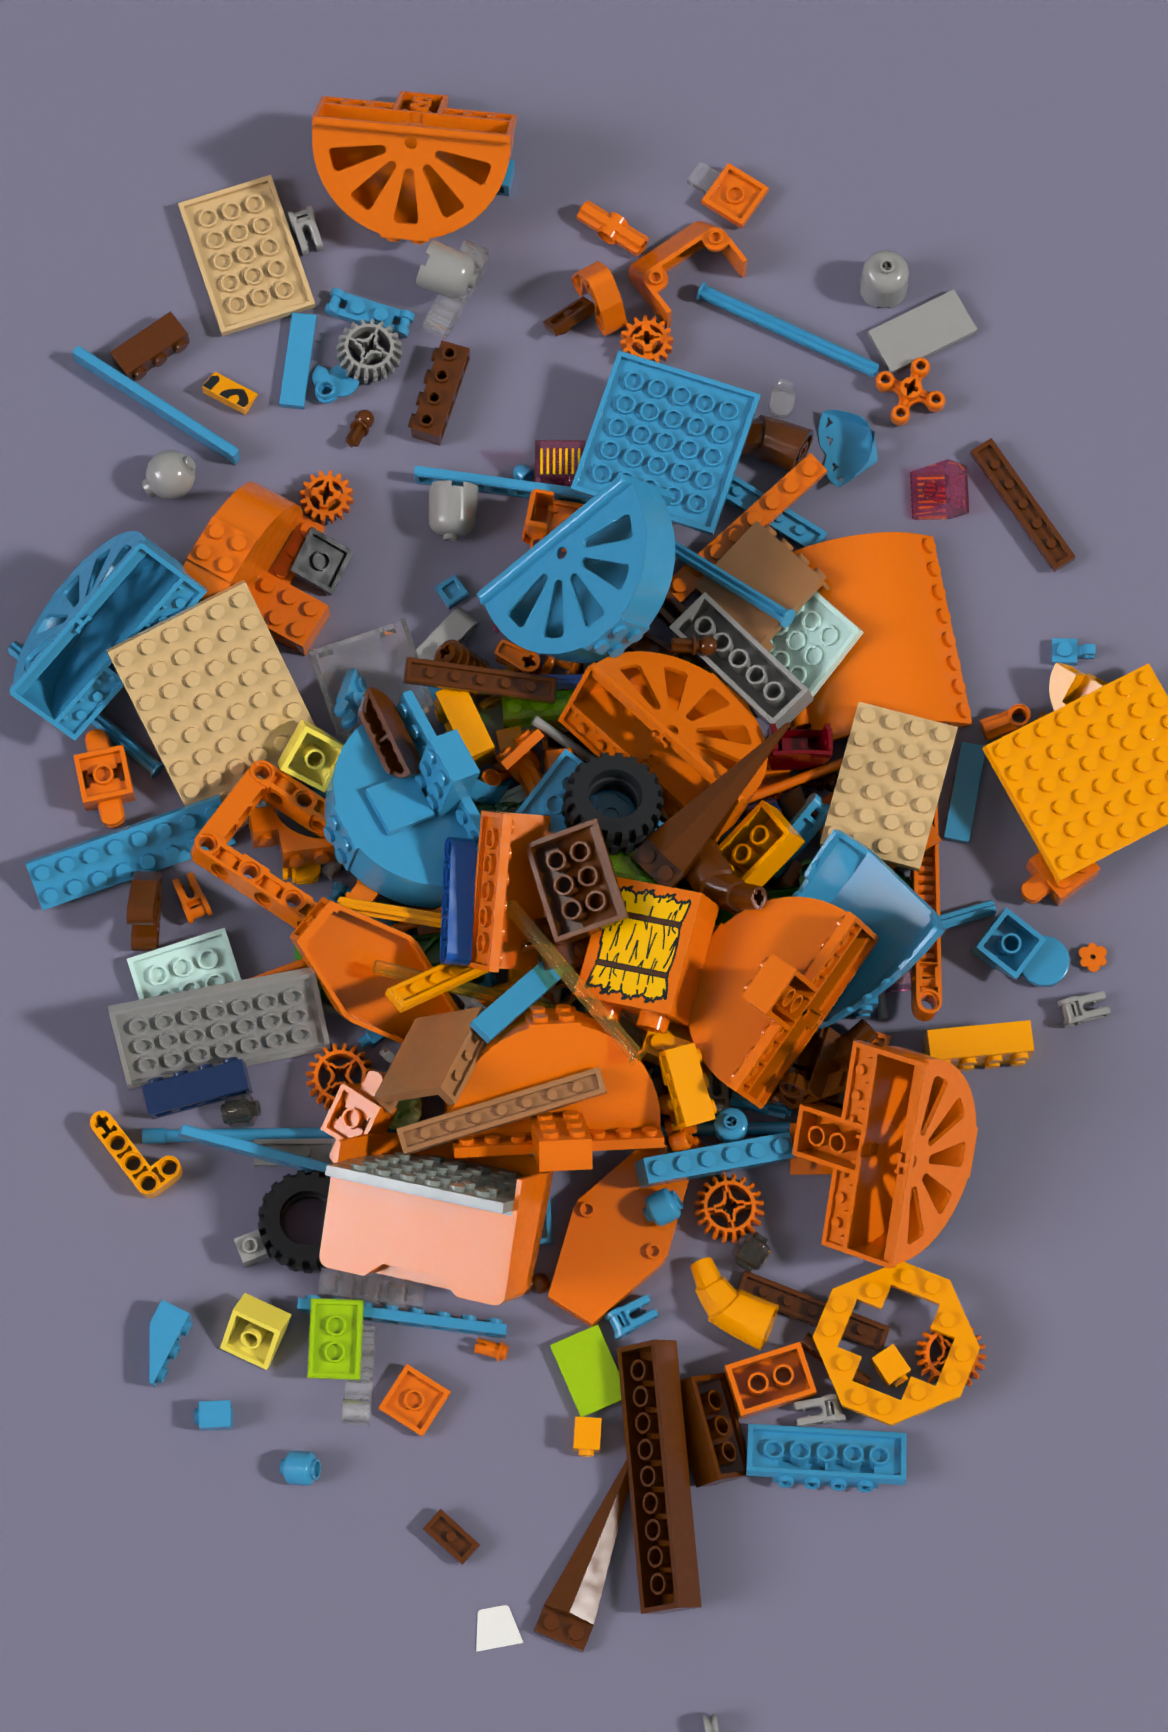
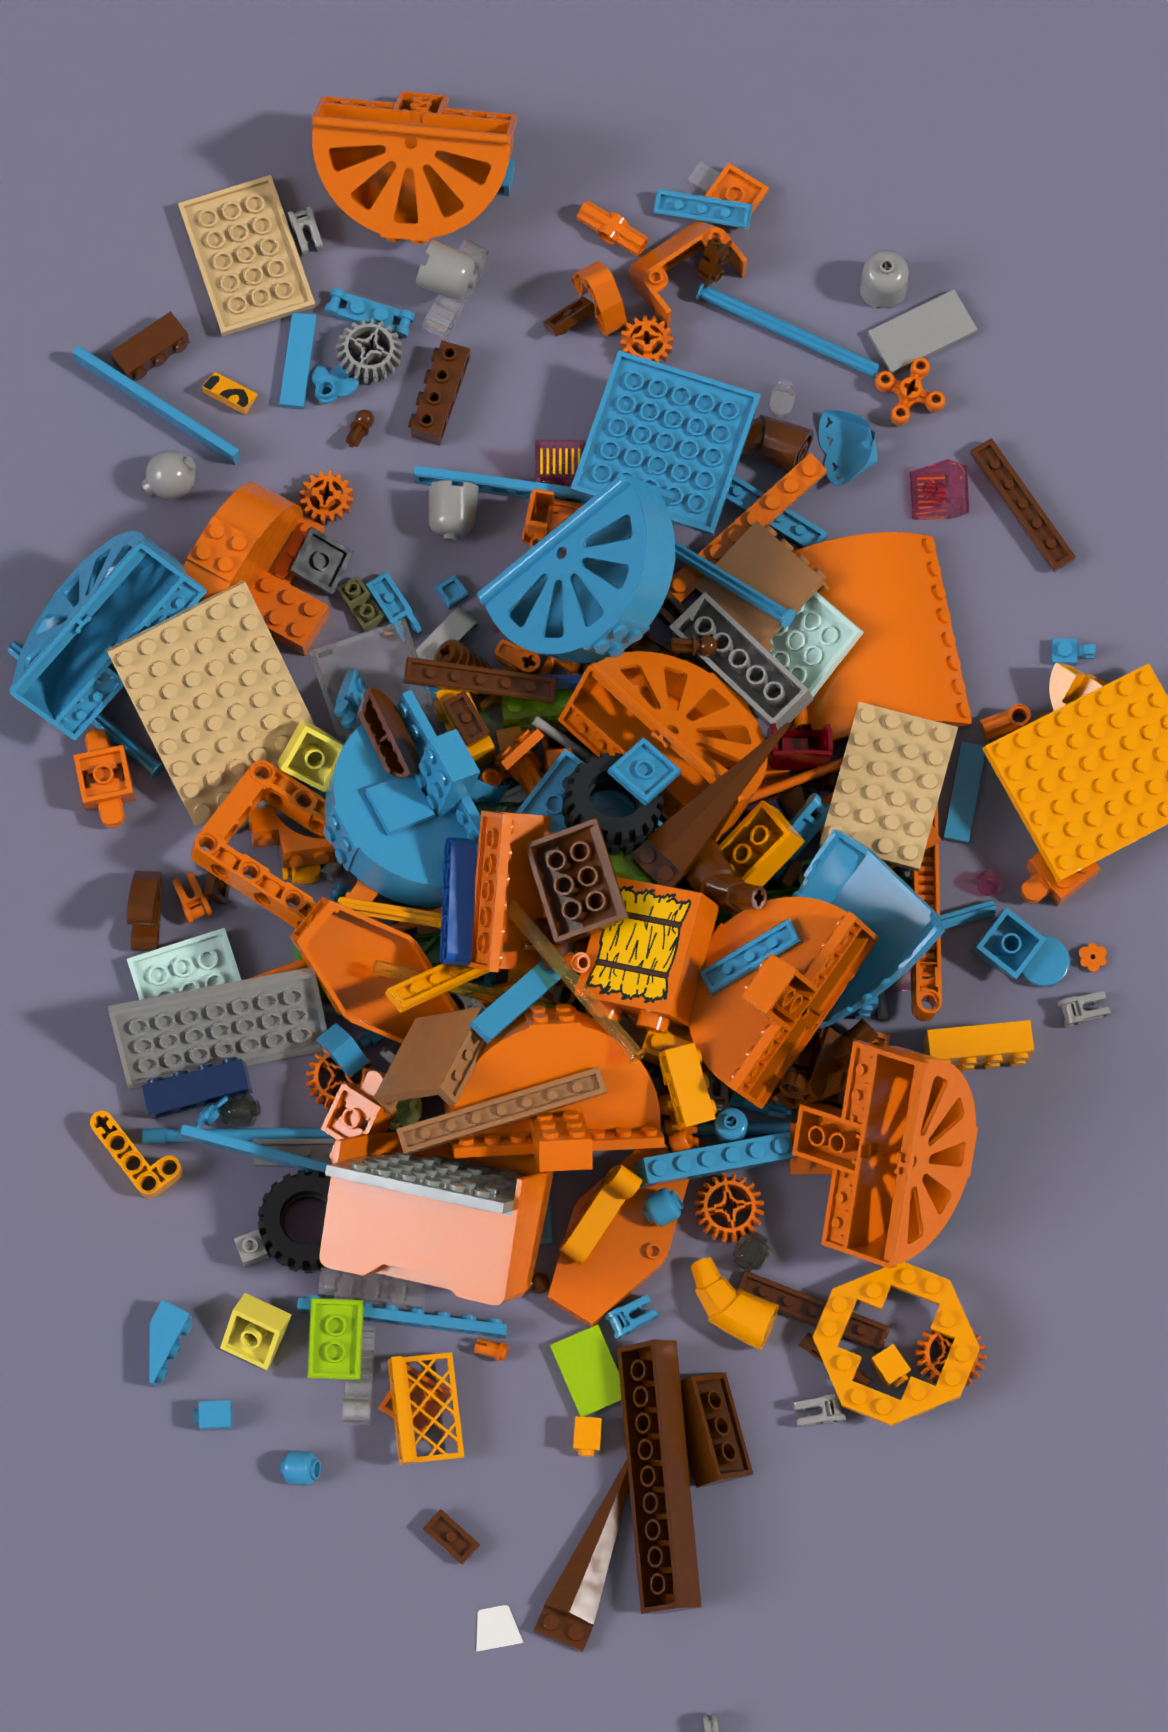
(120, 853): dark azure plate -> none
(210, 1113): none -> dark azure plate
(216, 889): none -> reddish brown plate
(343, 1050): none -> dark azure slope
(361, 604): none -> olive slope
(391, 600): none -> dark azure hinge
(403, 1414): none -> light orange fence
(466, 718): none -> reddish brown plate
(523, 472): dark azure hinge -> none
(579, 961): none -> orange pin
(599, 1212): none -> light orange beam
(644, 771): none -> dark azure tile
(703, 208): none -> dark azure tile
(712, 269): none -> reddish brown hinge
(749, 957): none -> dark azure tile
(770, 1380): orange brick -> none
(826, 1456): dark azure plate -> none
(989, 882): none -> clear pink tile

